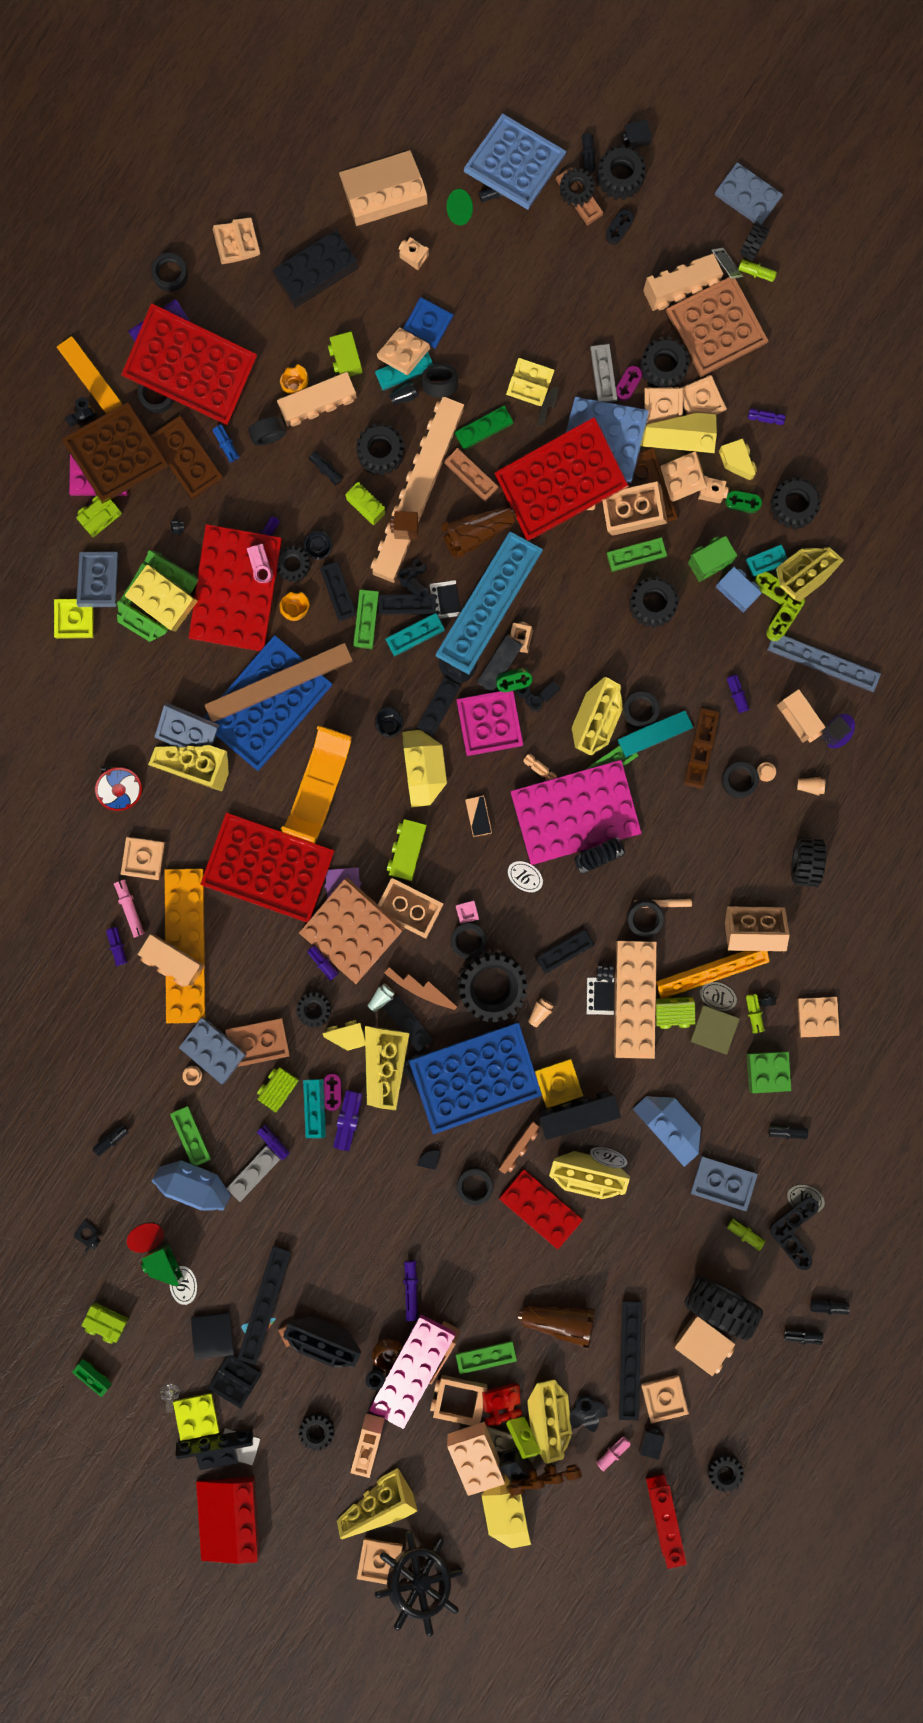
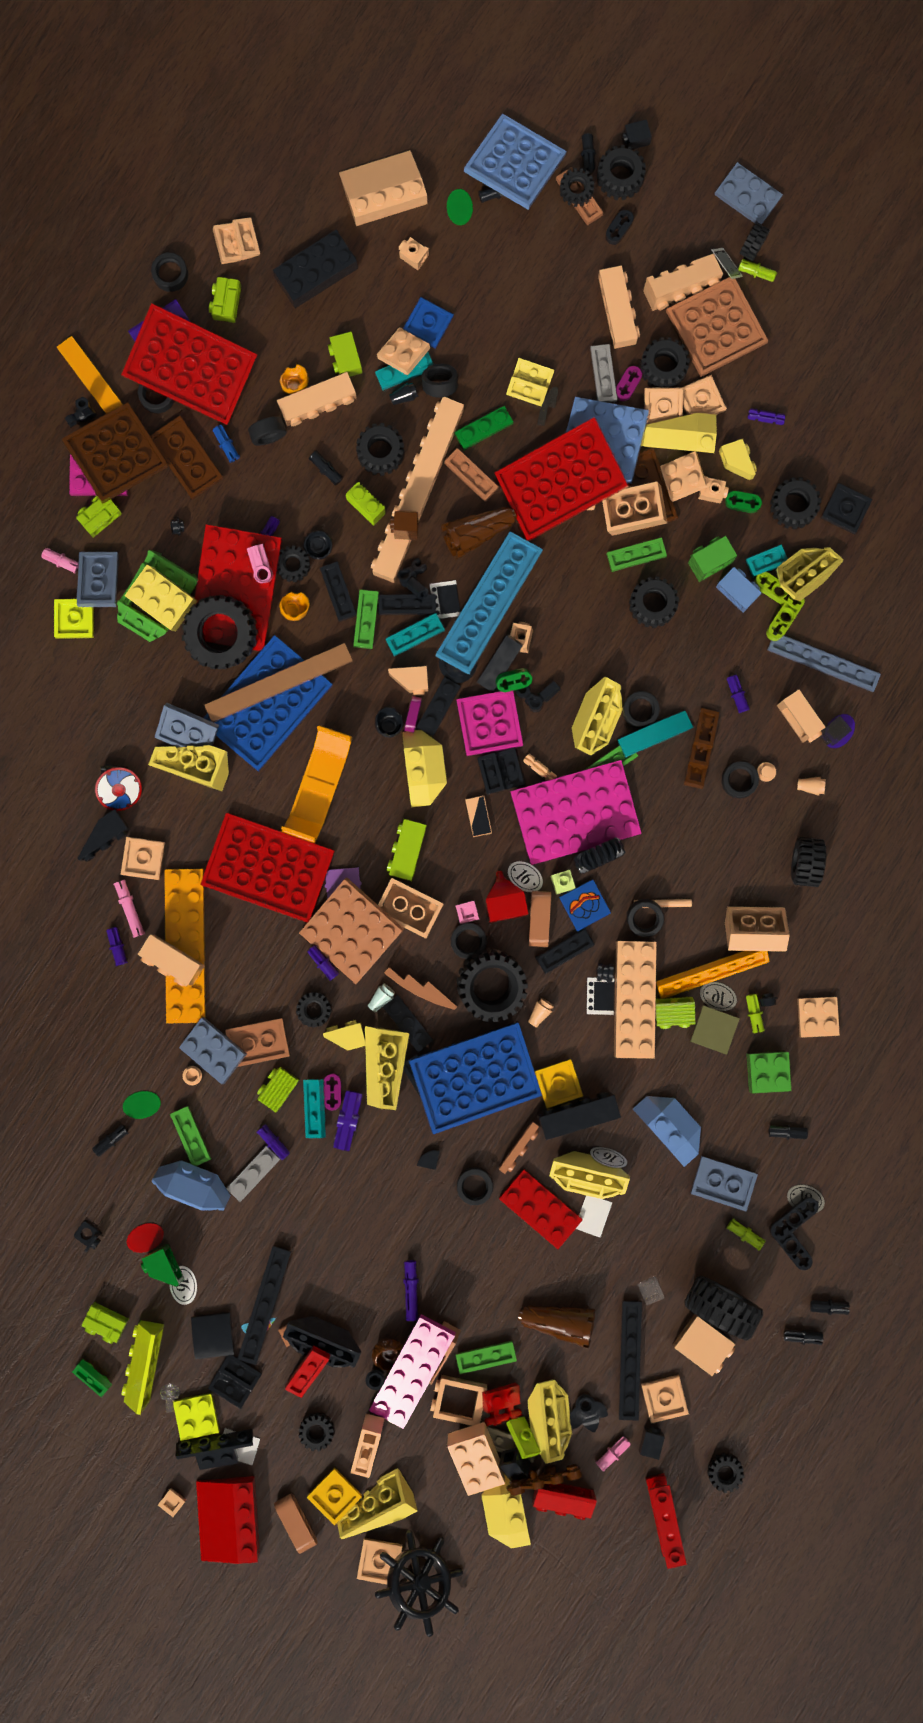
(60, 560): none -> bright pink axle
(105, 831): none -> black slope
(141, 1105): none -> green sticker
(143, 1365): none -> neon yellow slope
(172, 1502): none -> light nougat plate
(194, 632): none -> black tyre
(226, 299): none -> lime brick
(295, 1523): none -> nougat beam
(307, 1371): none -> red plate
(334, 1496): none -> yellow plate
(411, 679): none -> light nougat slope
(413, 714): none -> magenta beam
(501, 771): none -> black slope
(505, 900): none -> red piece
(539, 918): none -> nougat beam
(562, 882): none -> yellowish green brick
(565, 1500): none -> red slope
(585, 905): none -> blue tile
(594, 1215): none -> white sticker
(617, 306): none -> light nougat brick
(650, 1290): none -> clear panel
(846, 508): none -> black plate

